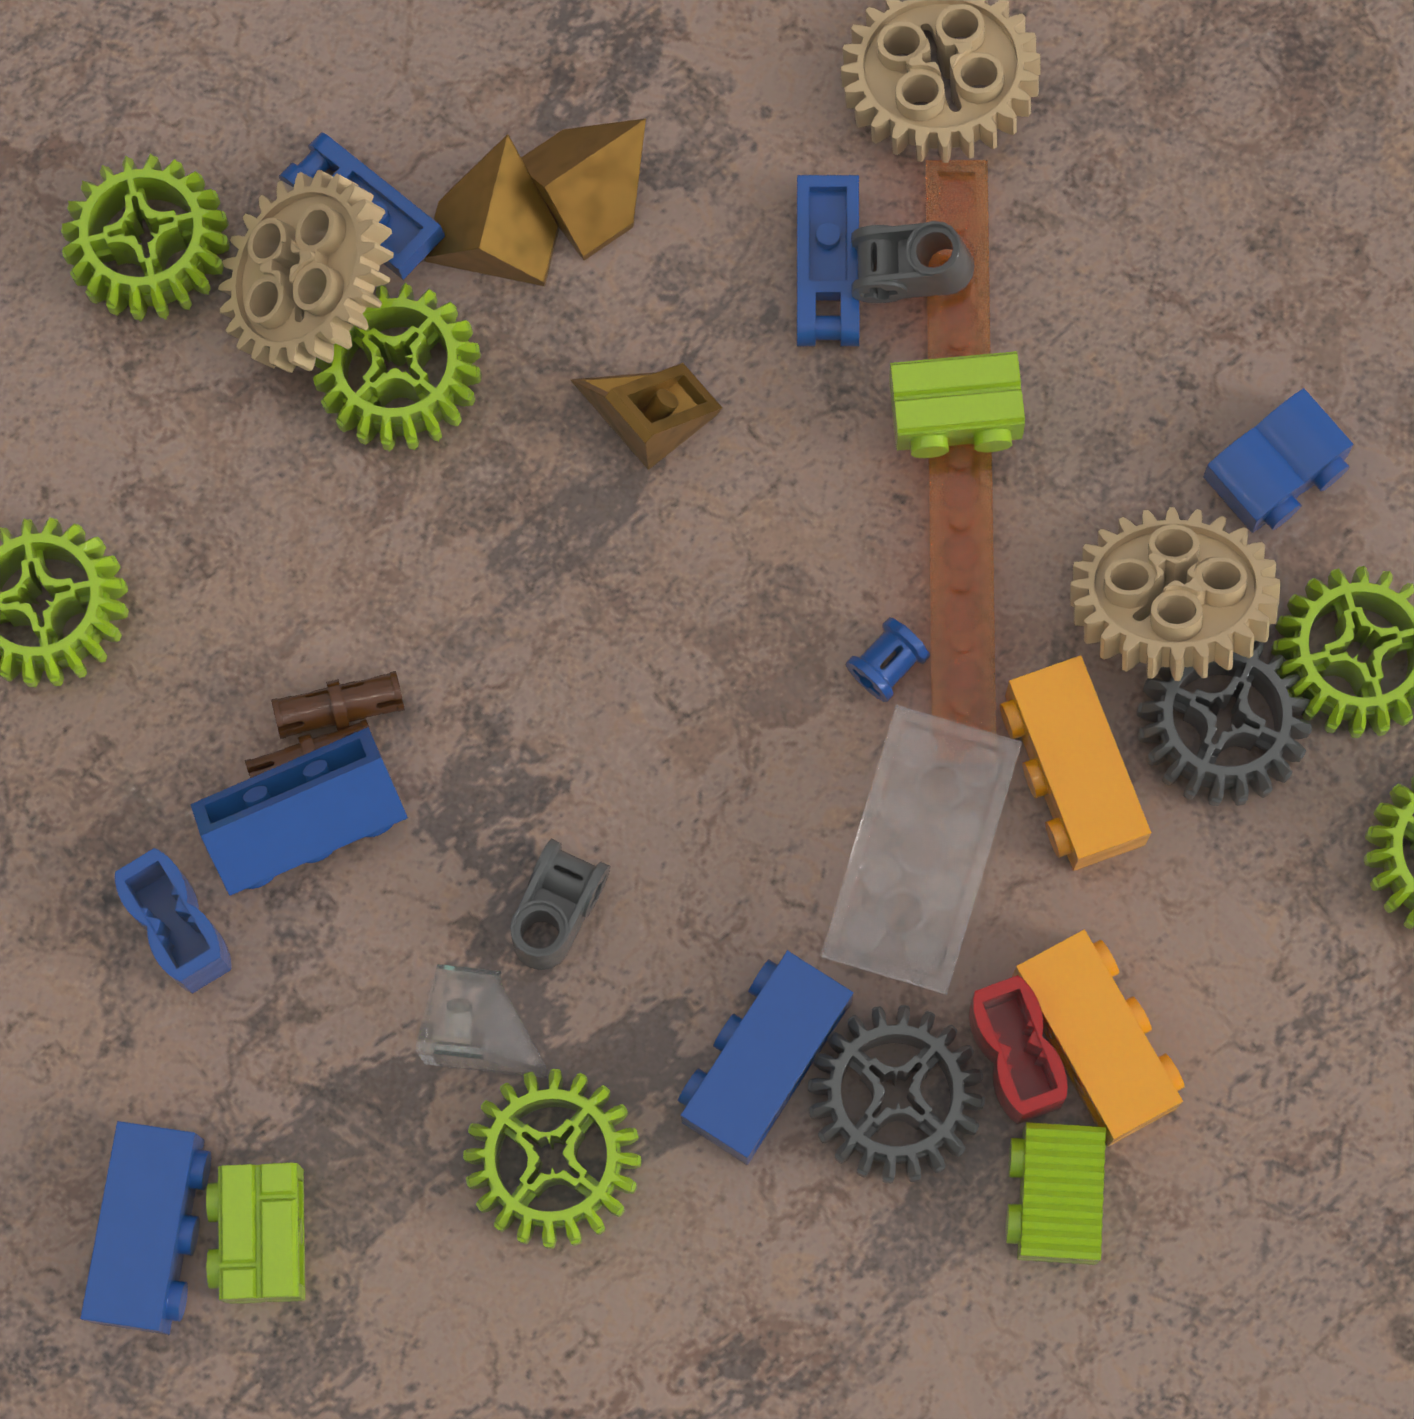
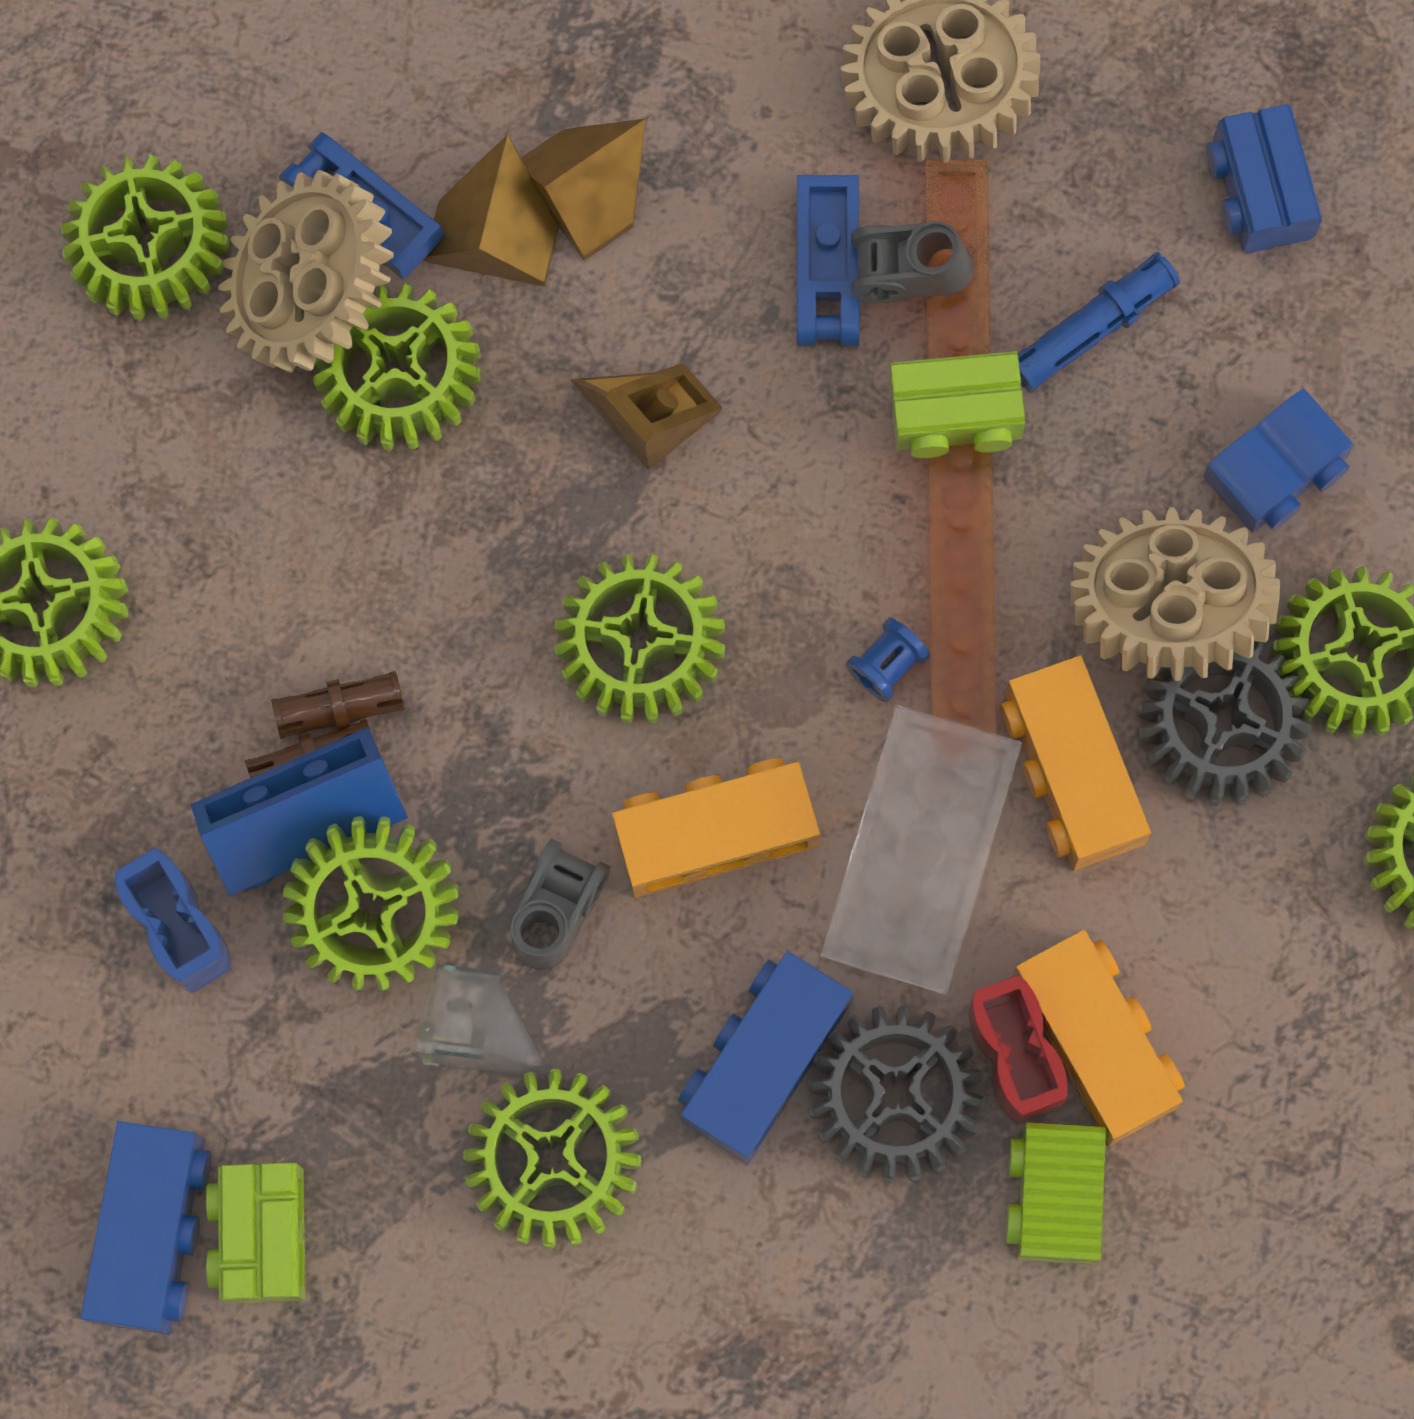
(347, 917): none -> lime gear
(613, 631): none -> lime gear
(716, 826): none -> light orange brick
(1113, 307): none -> blue pin
(1264, 178): none -> blue brick

